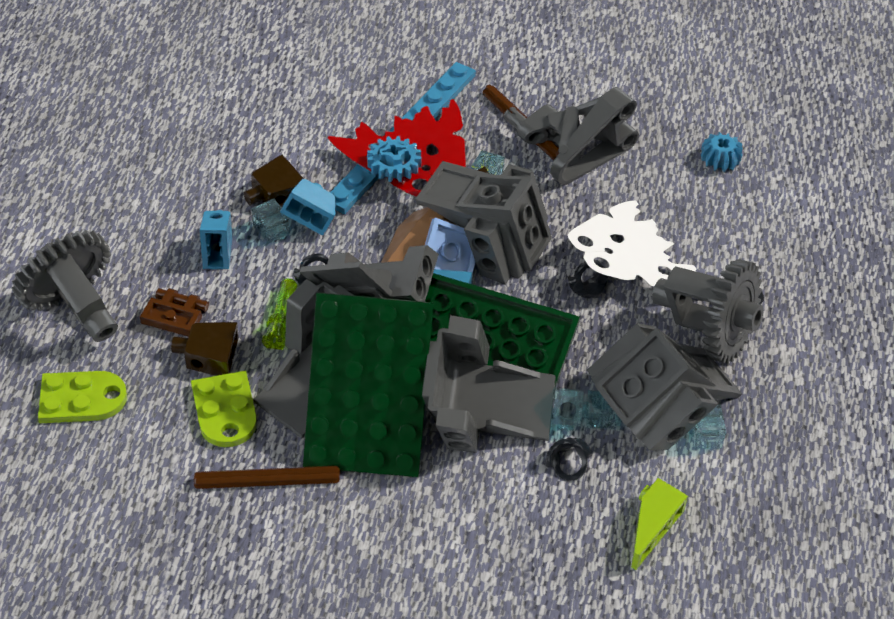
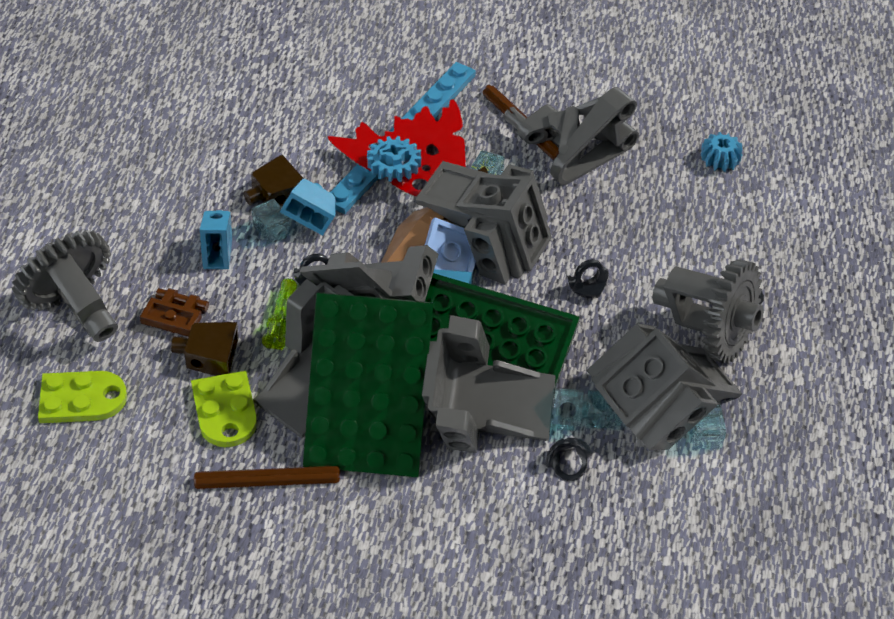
(638, 253): white piece -> none
(658, 512): lime slope -> none

